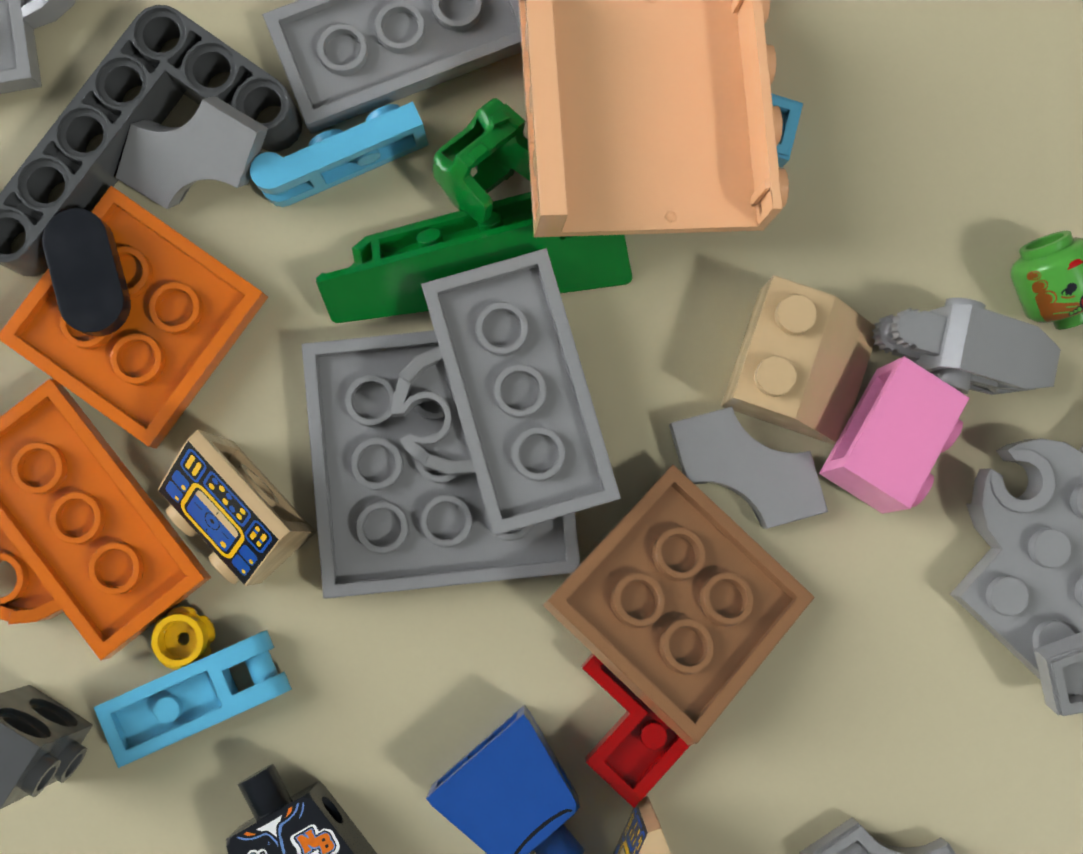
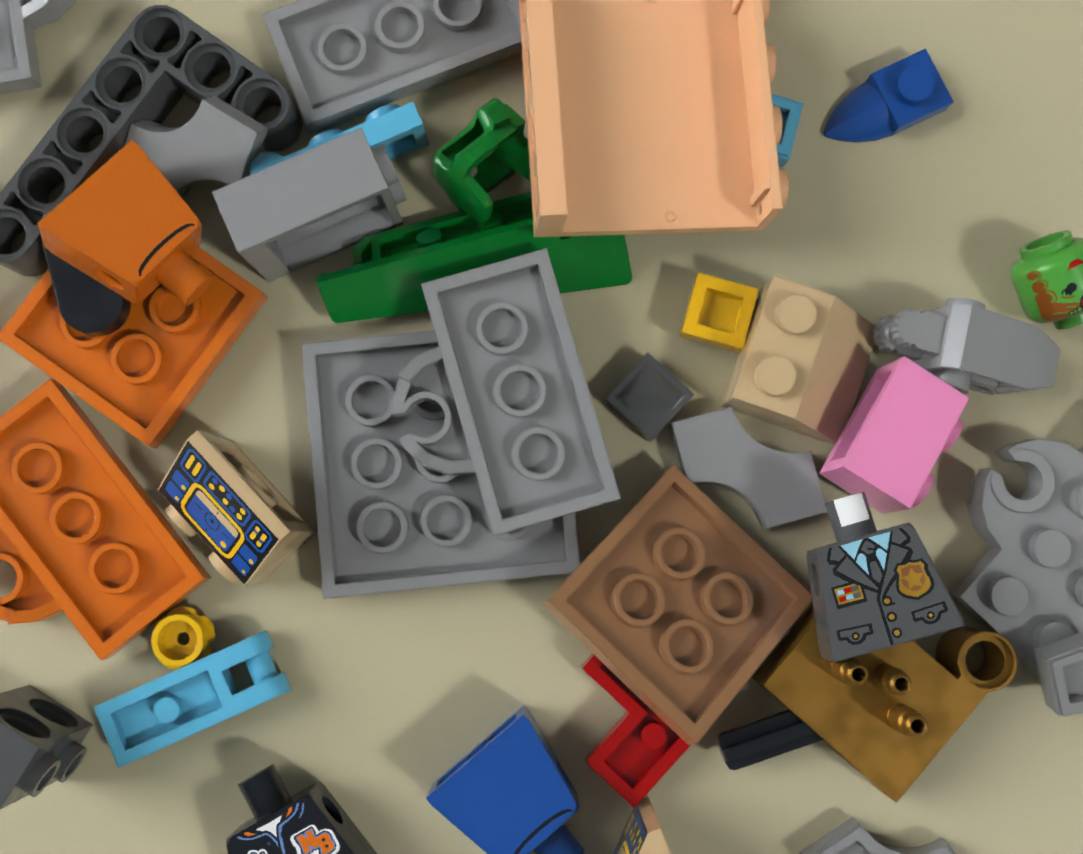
(129, 230): none -> orange torso
(312, 205): none -> light grey window
(649, 397): none -> dark grey tile
(719, 312): none -> yellow plate
(874, 585): none -> dark grey torso
(876, 709): none -> pearl gold piece
(890, 101): none -> blue plate

